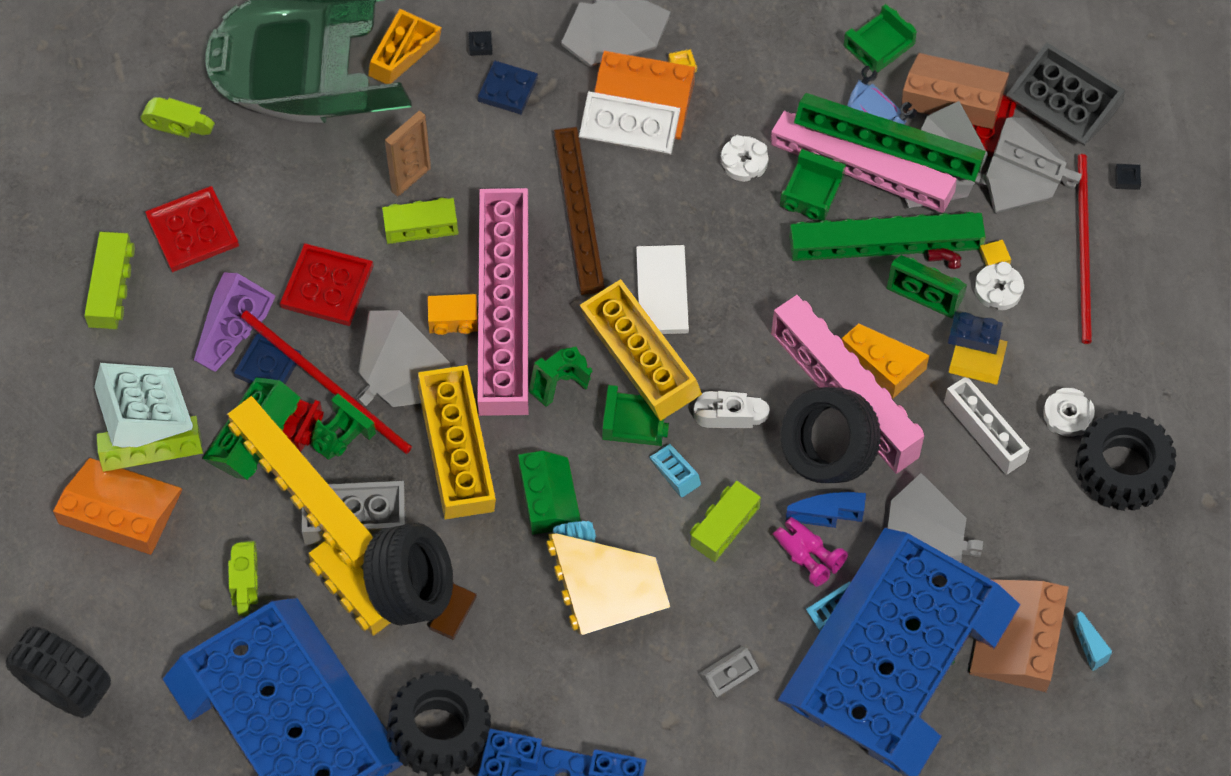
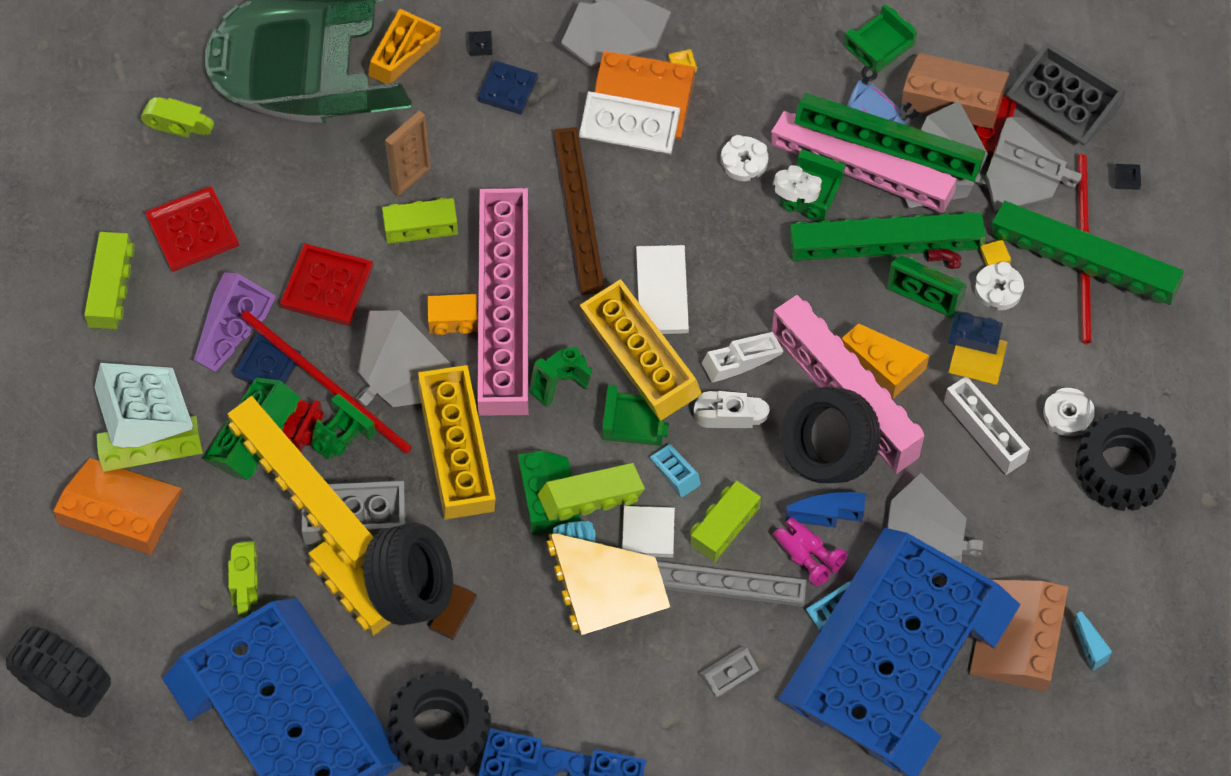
(591, 492): none -> lime brick
(649, 530): none -> white tile
(733, 584): none -> light grey tile
(741, 356): none -> white slope
(797, 184): none -> white plate
(1087, 253): none -> green brick

